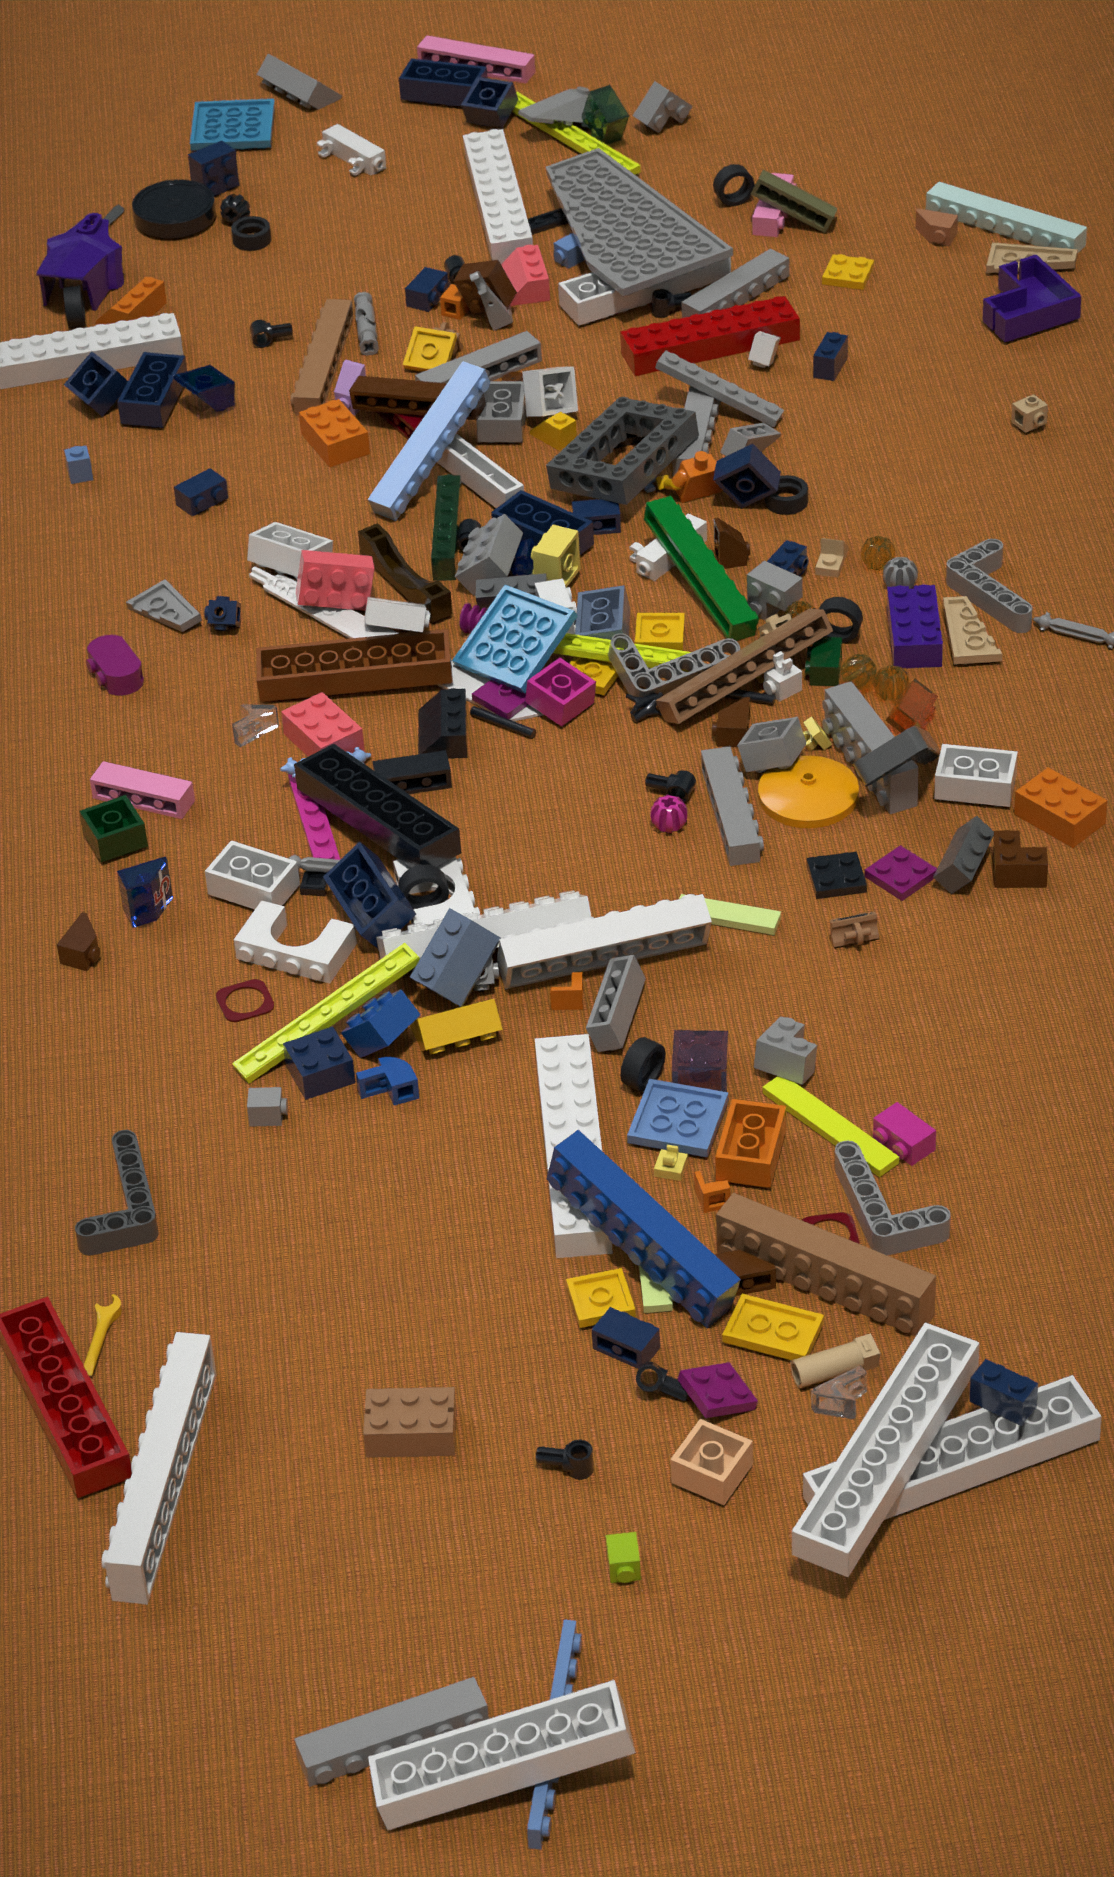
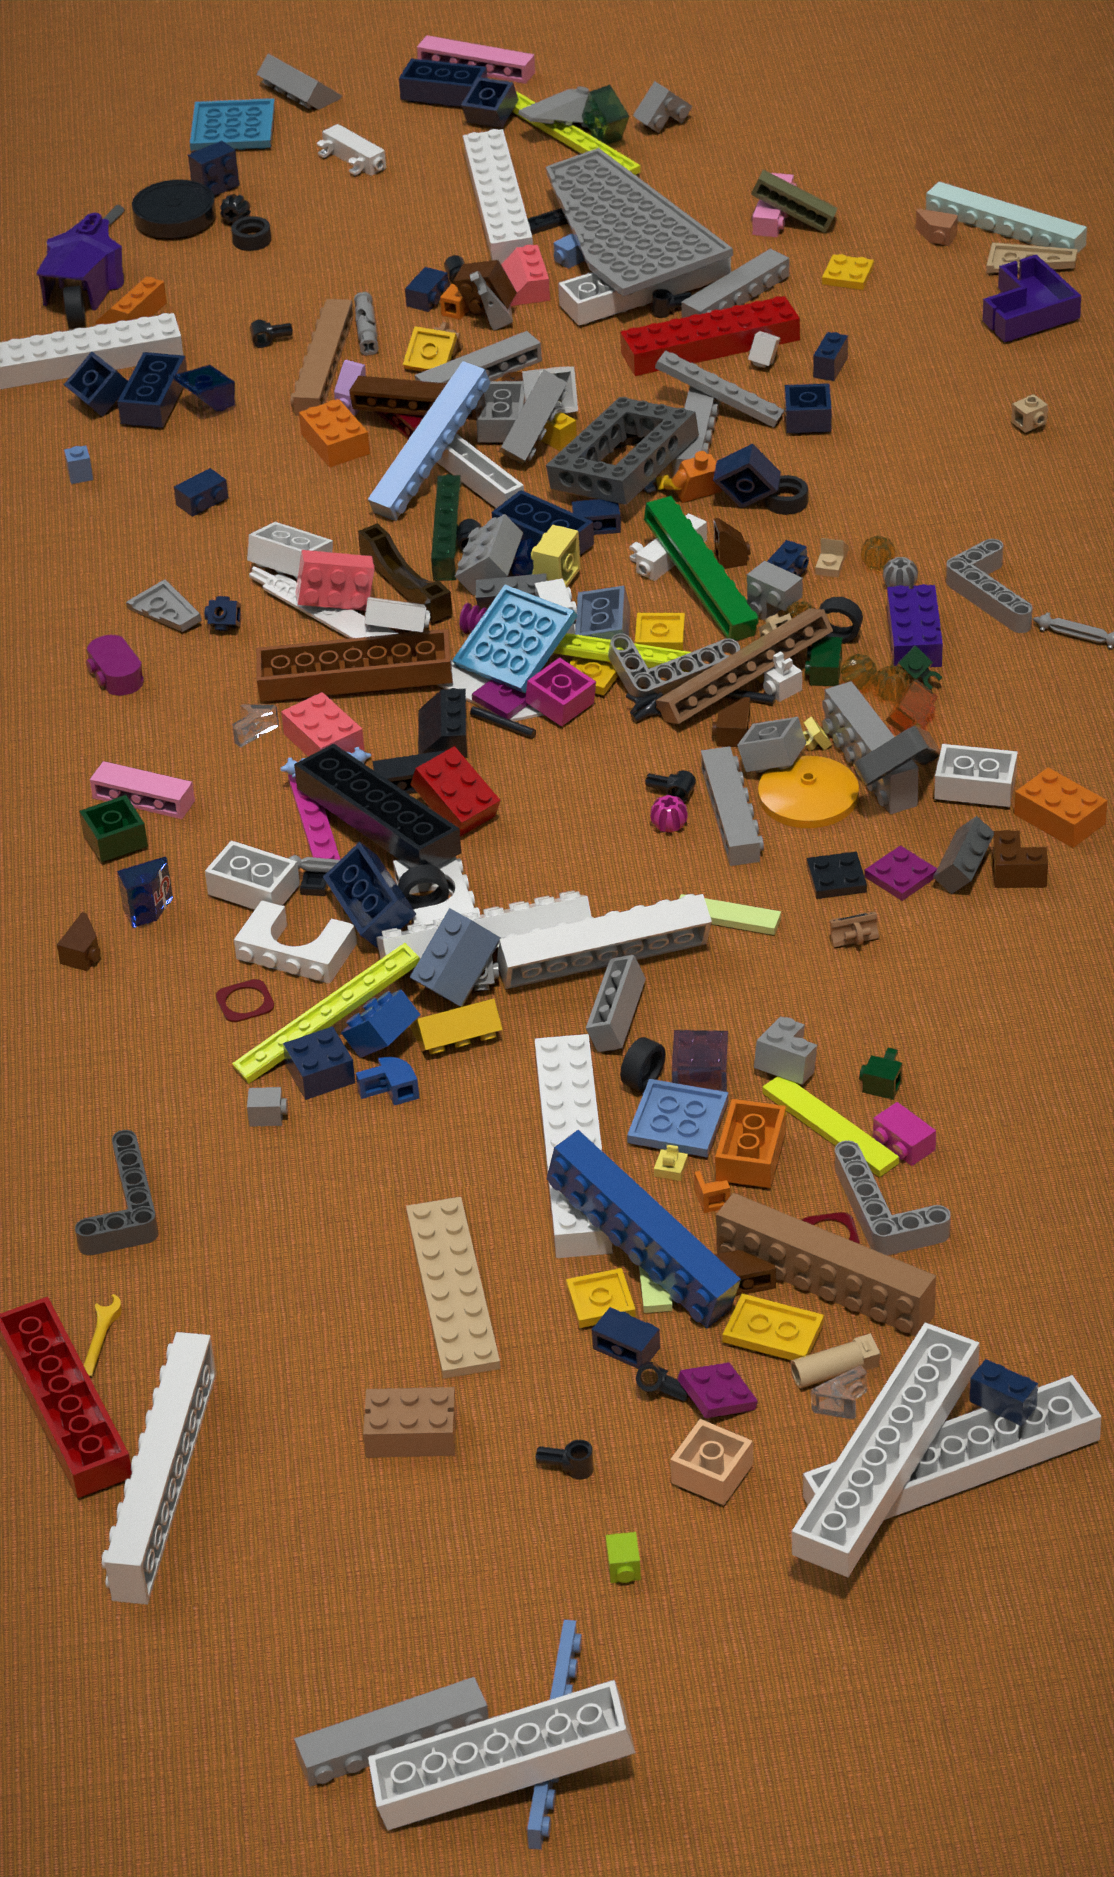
(452, 1288): none -> tan plate
(455, 790): none -> red brick
(533, 416): none -> light grey brick
(568, 997): orange panel -> none
(724, 176): black tyre -> none
(739, 437): light grey slope -> none
(808, 408): none -> dark blue brick
(882, 1075): none -> dark green brick
(917, 665): none -> dark green brick
(967, 634): tan wing -> none

